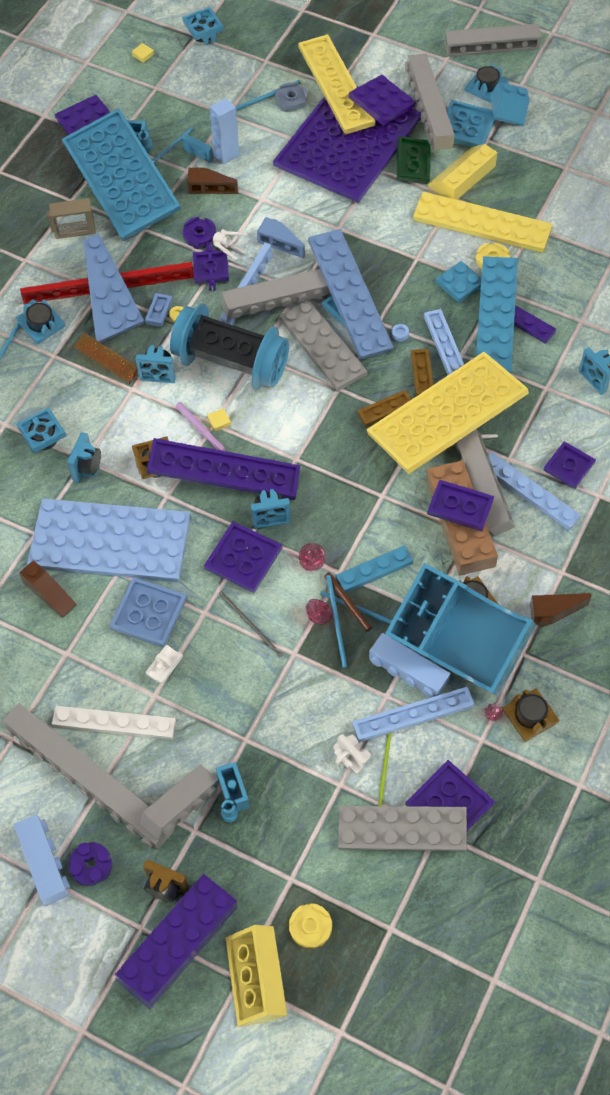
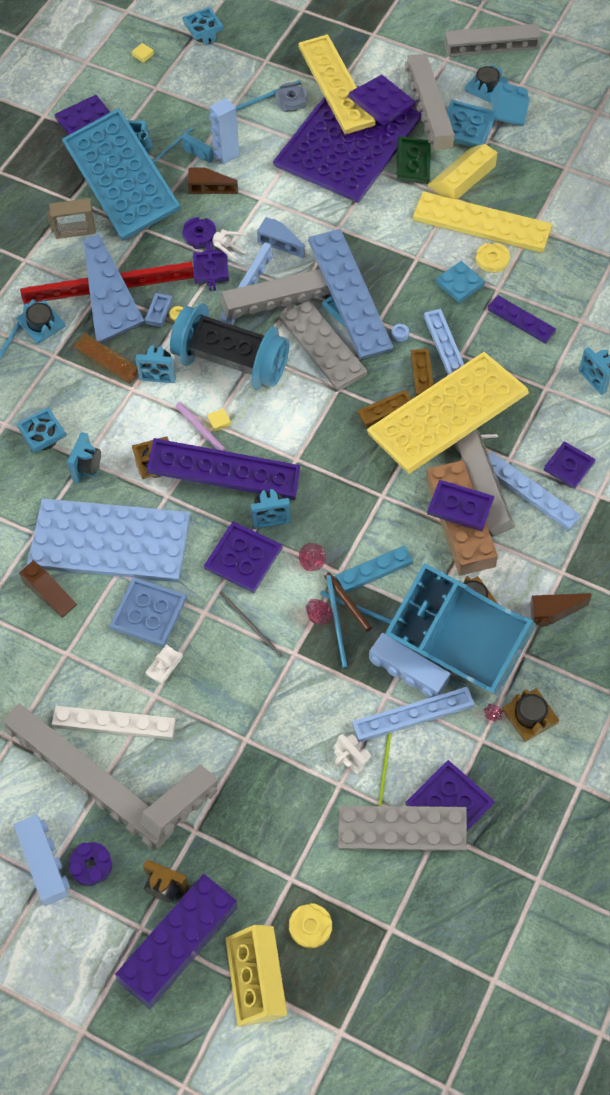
(233, 791): dark azure hinge -> none
(497, 309): dark azure plate -> none

